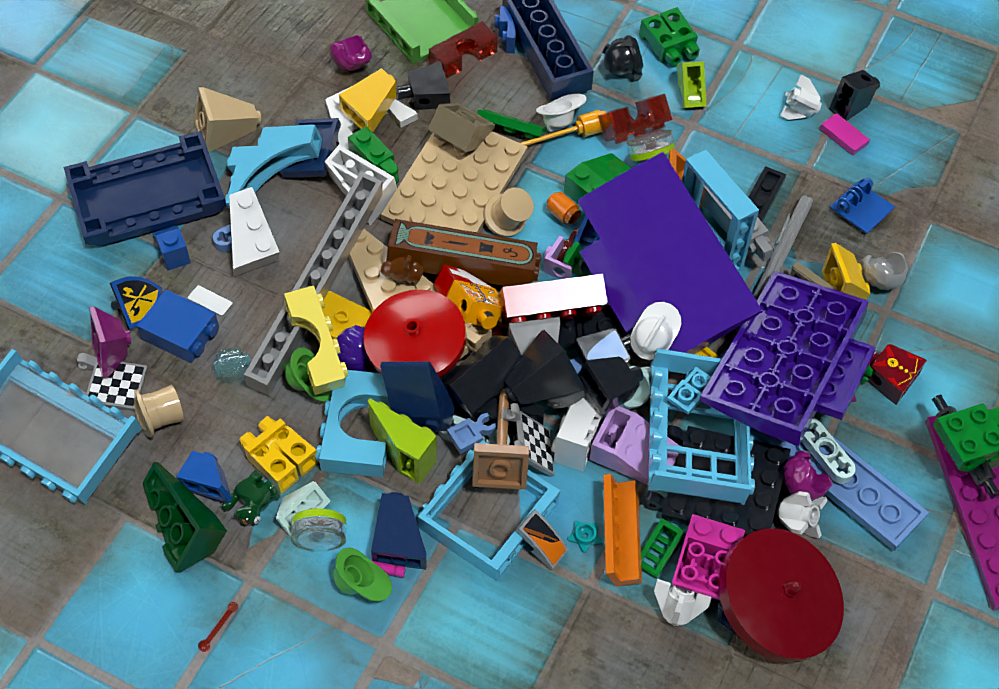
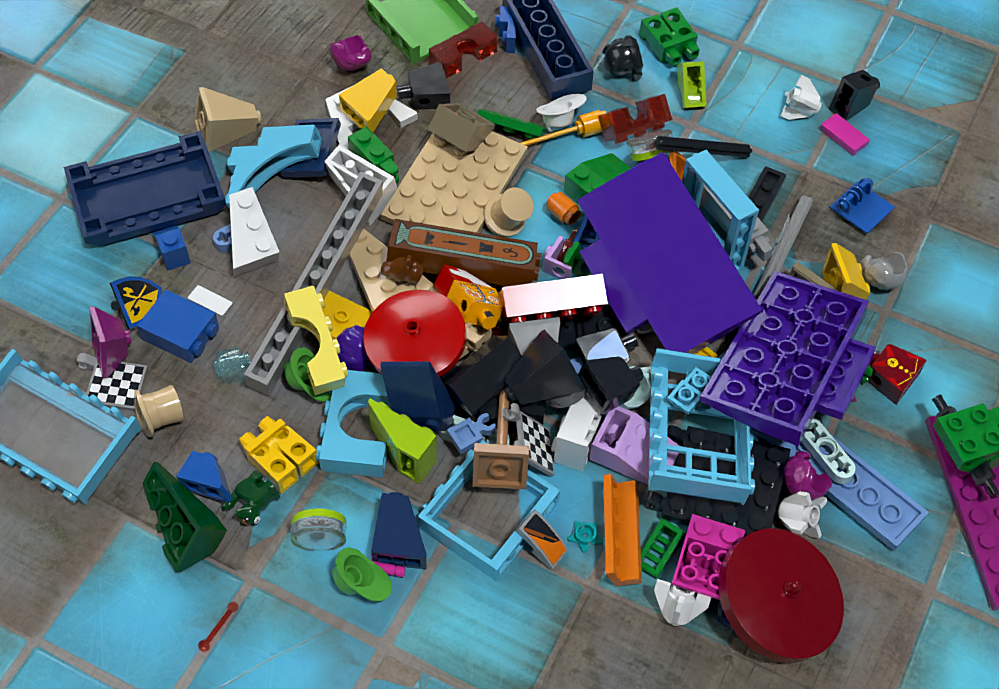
(304, 498): light aqua slope -> none
(655, 329): white piece -> none
(697, 146): none -> black axle

